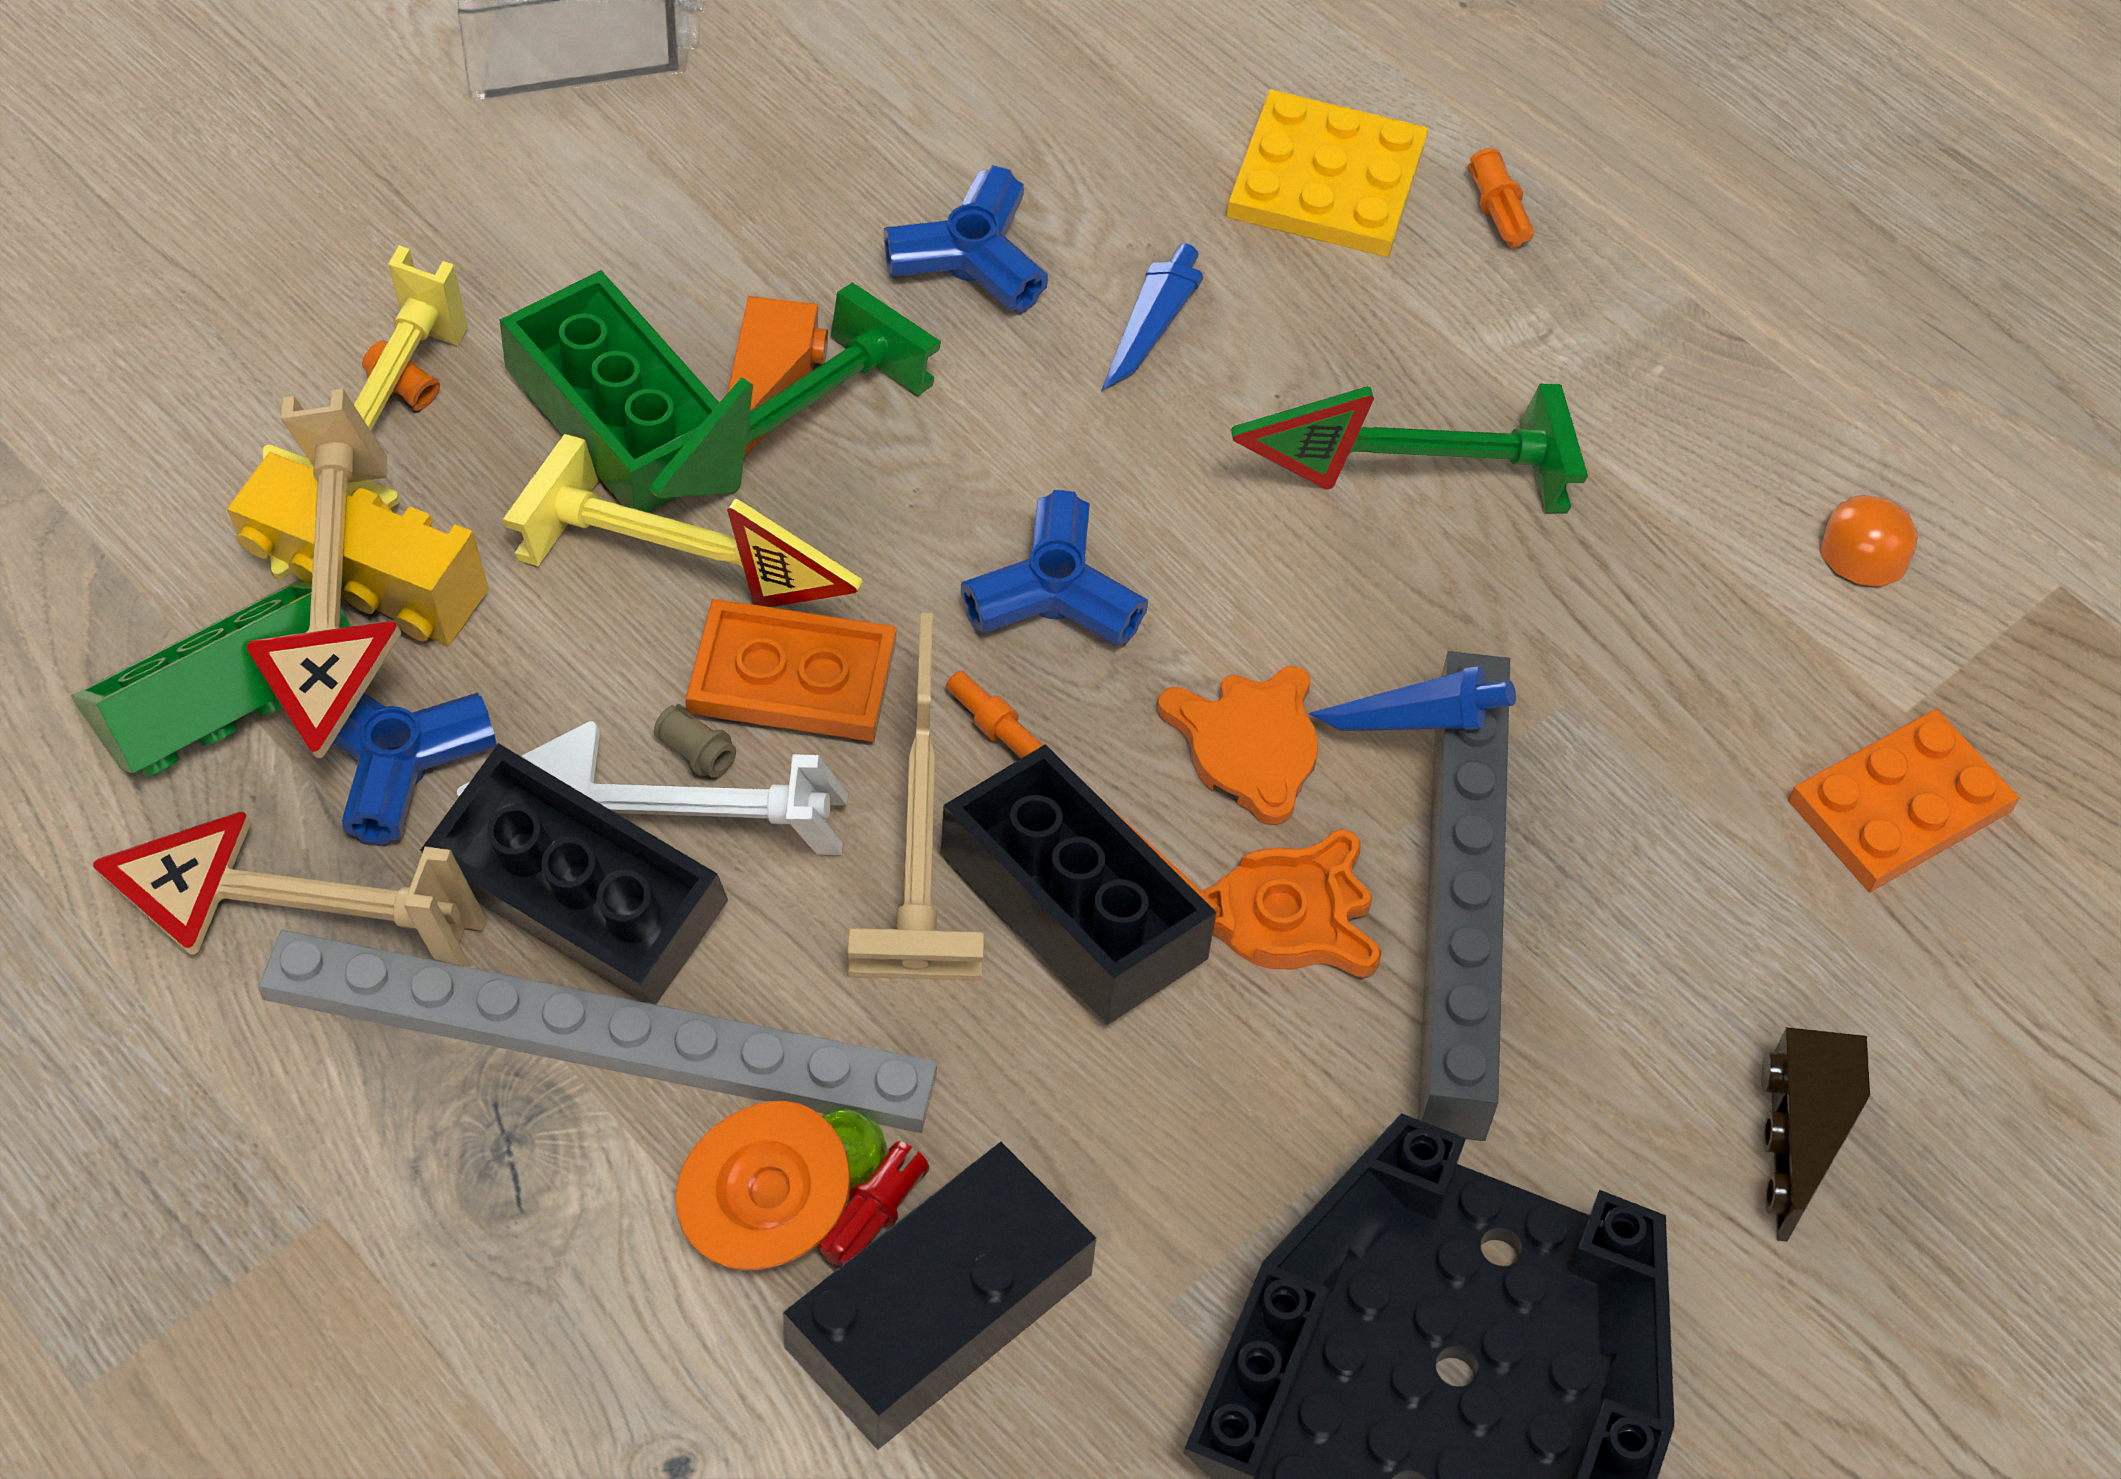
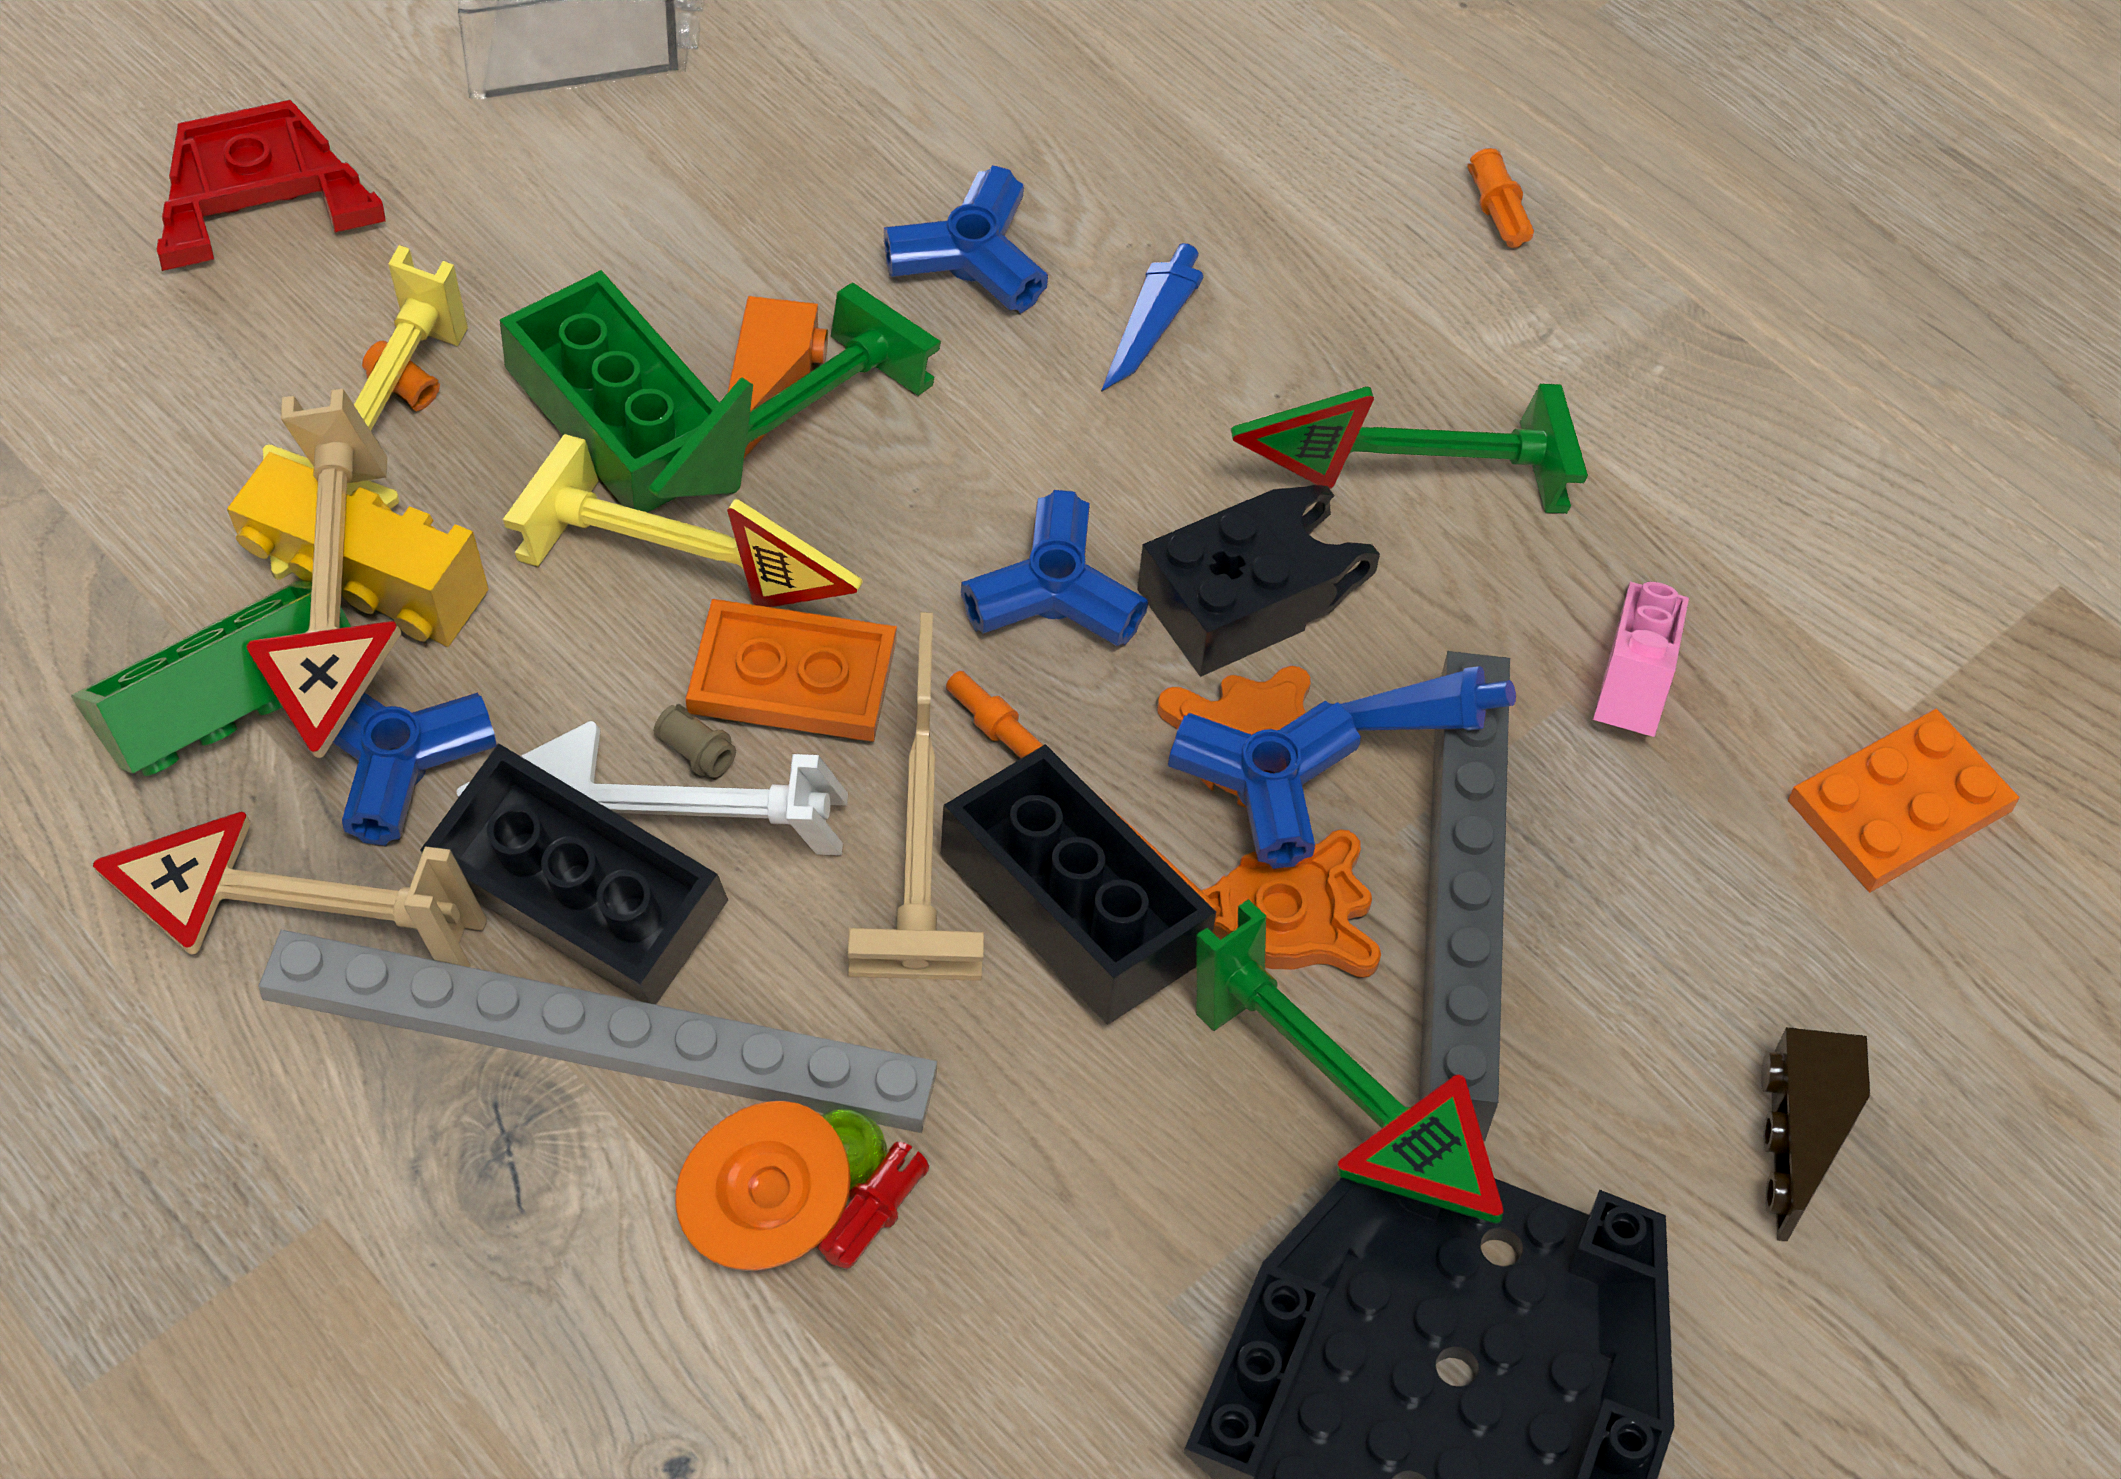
(251, 161): none -> red wing
(938, 1294): black brick -> none
(1249, 575): none -> black brick
(1275, 799): none -> blue piece
(1328, 173): yellow plate -> none
(1422, 1150): none -> green piece
(1642, 658): none -> bright pink slope
(1869, 540): orange hair -> none

